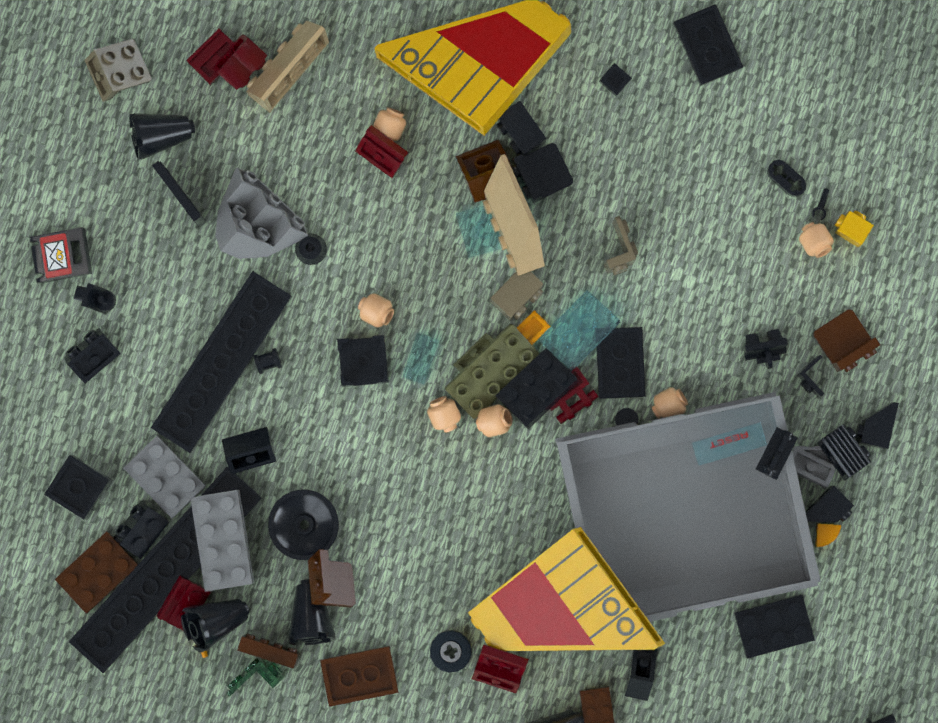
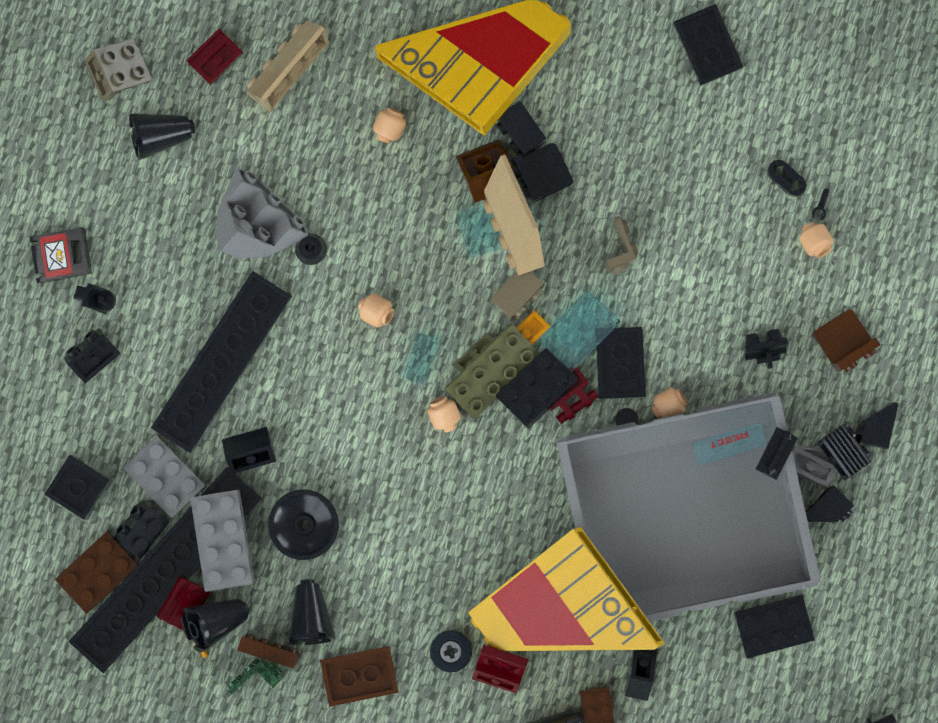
(179, 193): black tile -> none
(240, 62): dark red brick -> none
(267, 361): black bush -> none
(331, 581): bracket -> none
(363, 361): black panel -> none
(381, 151): dark red plate -> none
(494, 420): light nougat head -> none
(615, 79): black tile -> none
(807, 382): black bracket -> none
(826, 534): light orange tile -> none
(853, 227): yellow brick -> none

